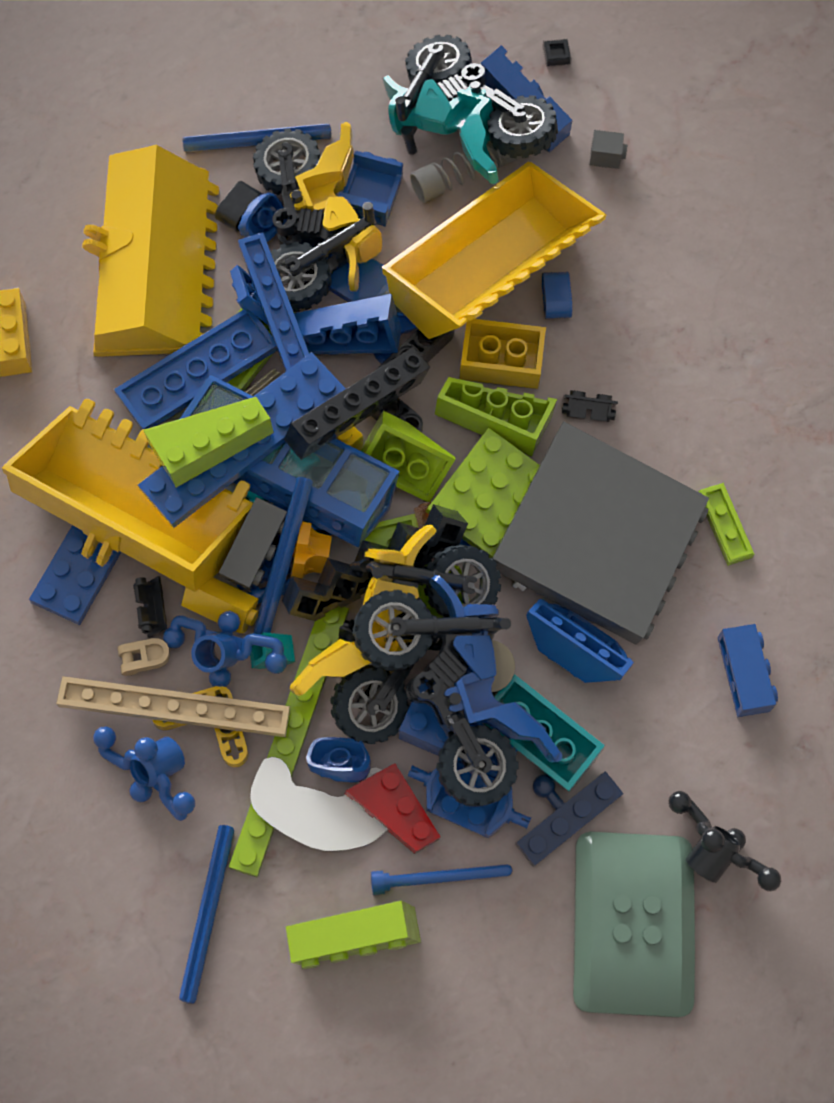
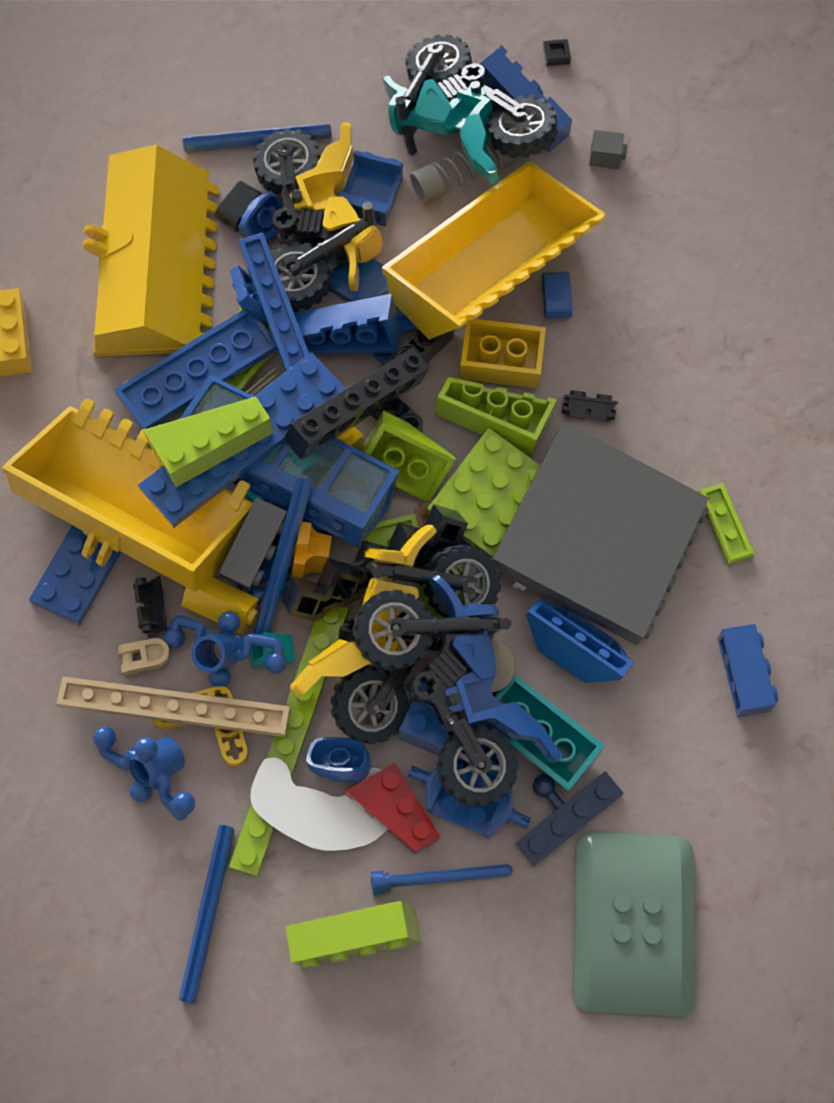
(719, 847): black wheel -> none

